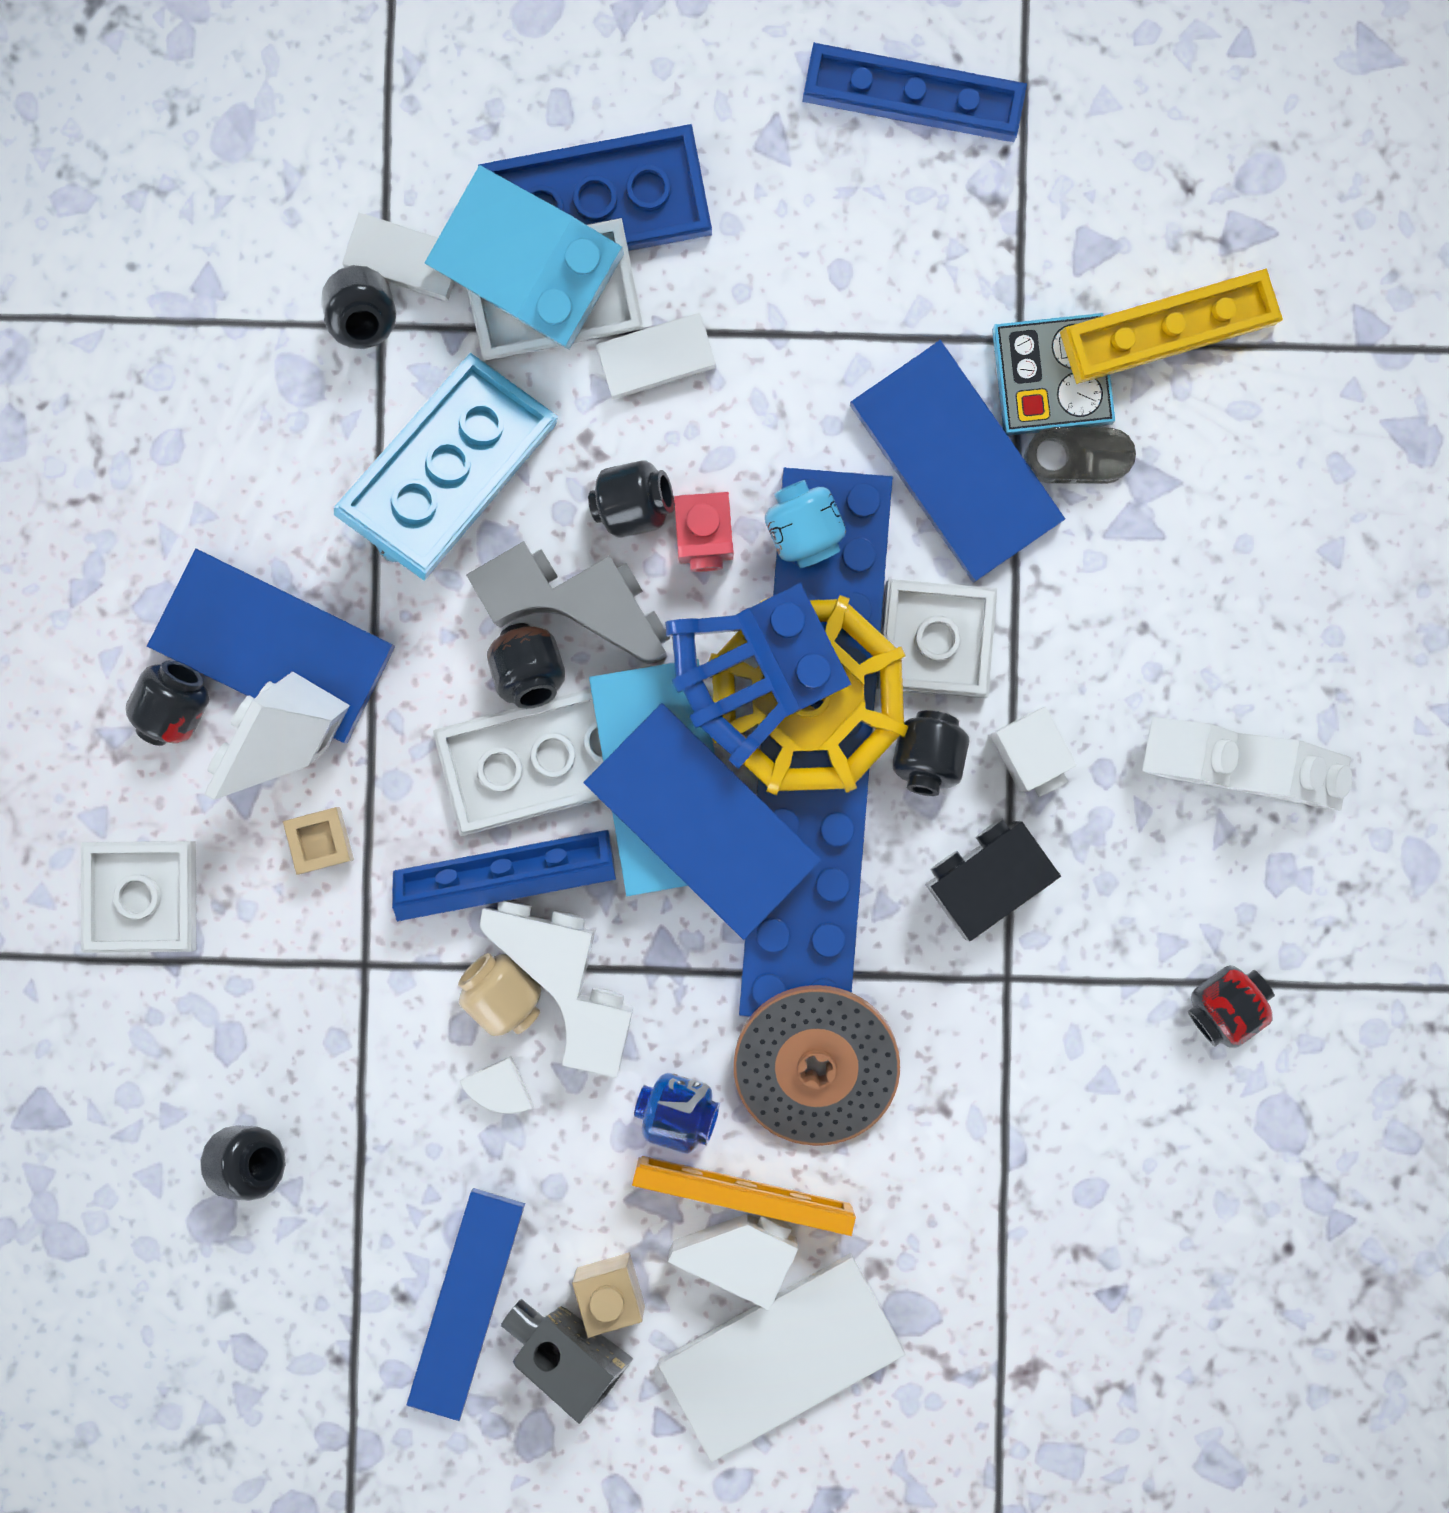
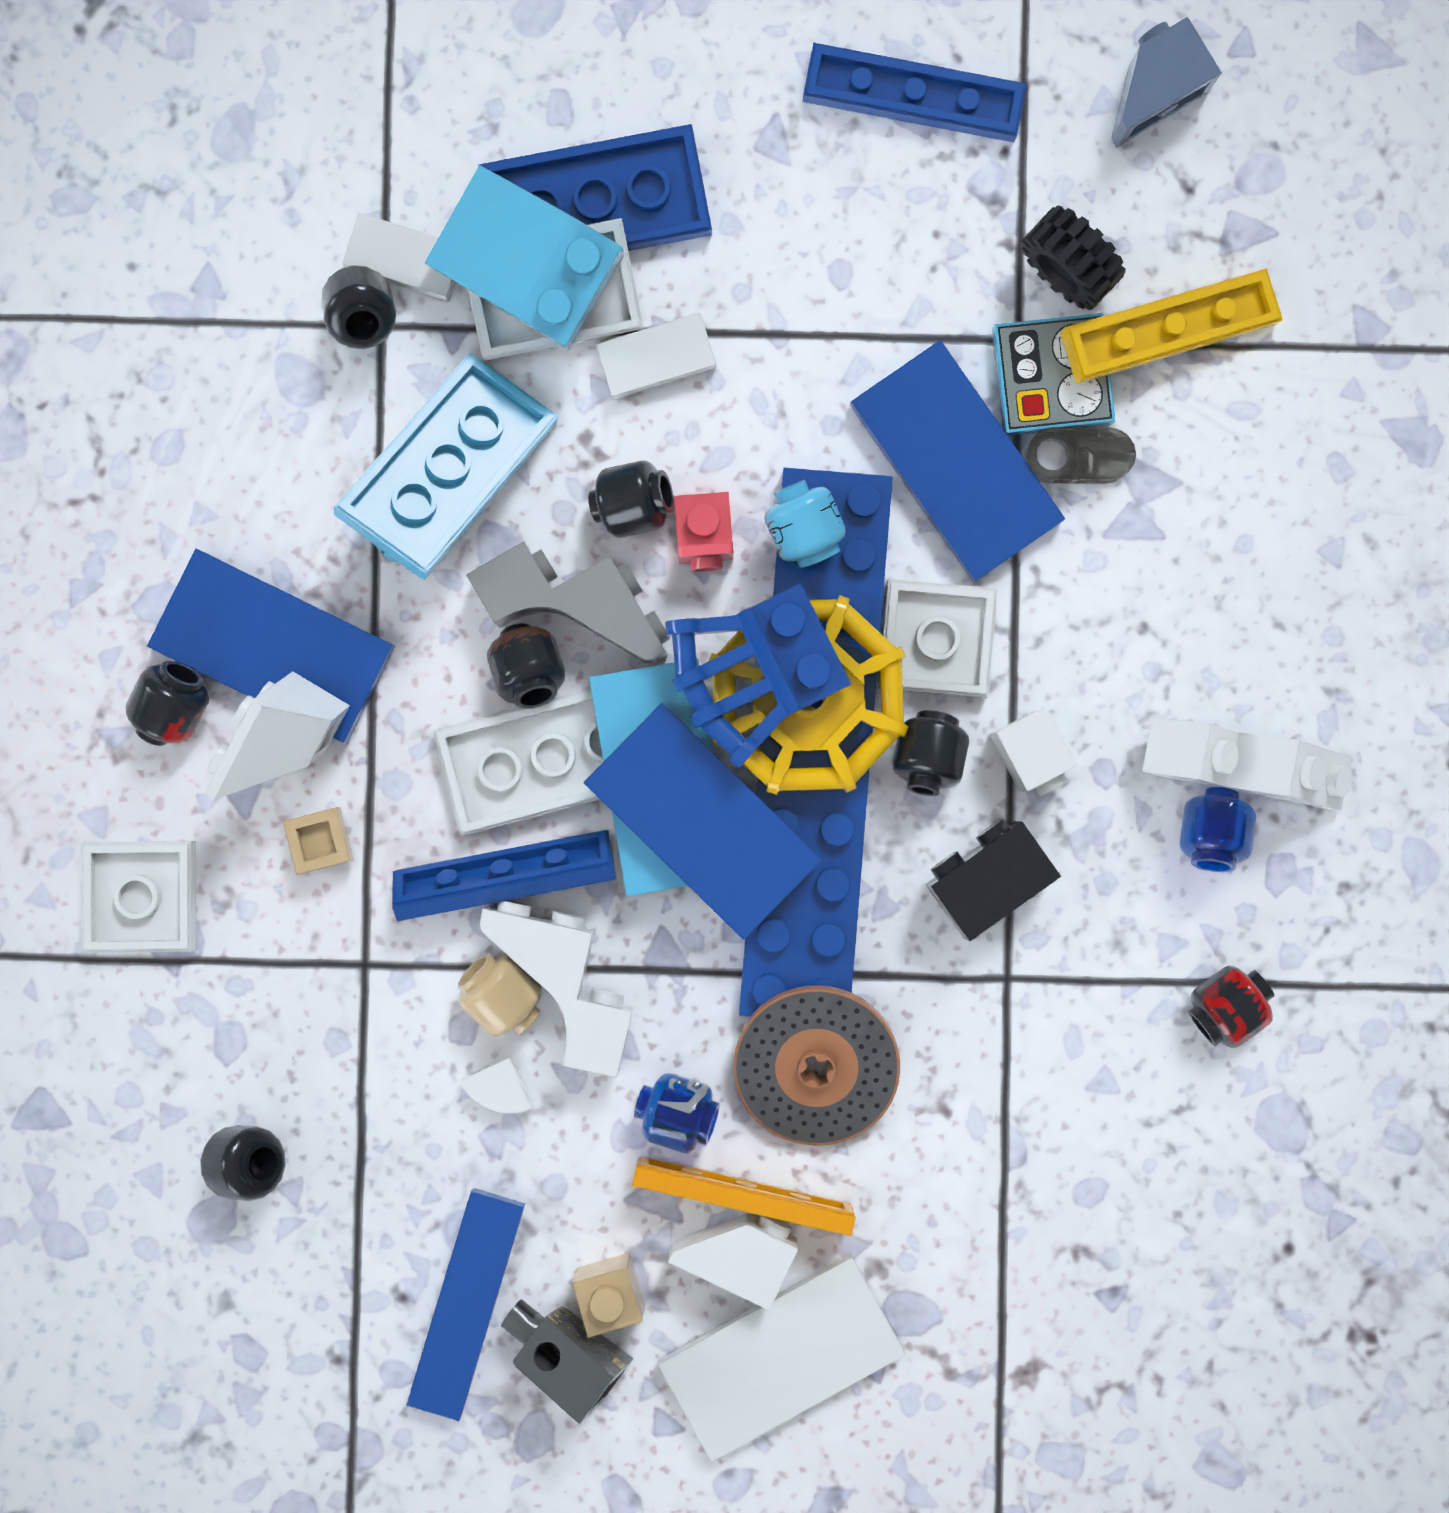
(1073, 257): none -> black tyre
(1163, 77): none -> sand blue slope
(1217, 830): none -> clear blue head

